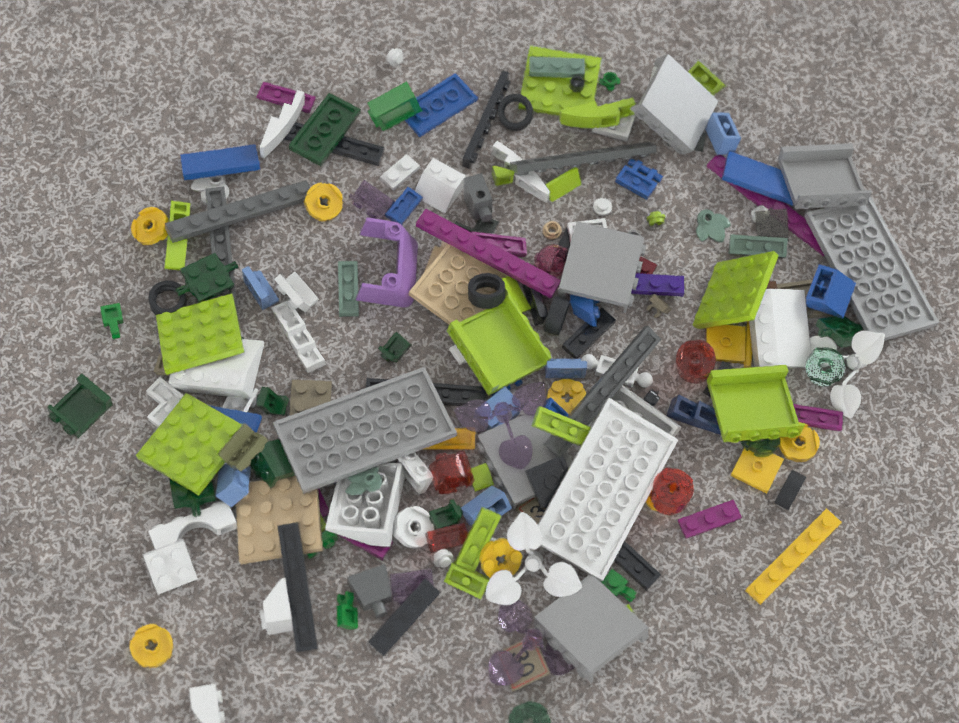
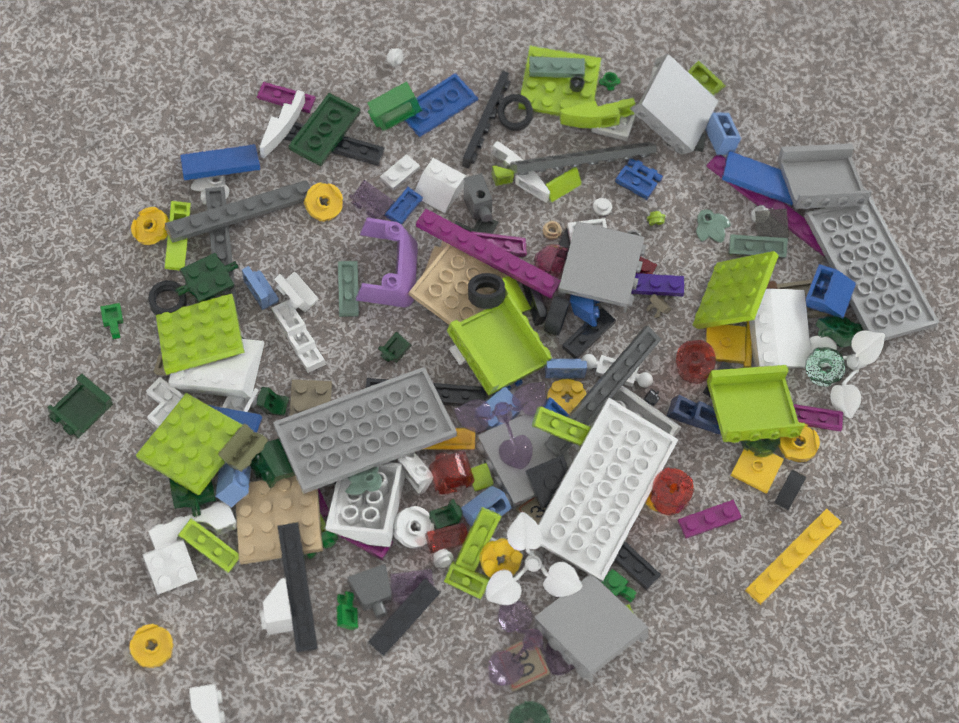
(209, 545): none -> lime plate

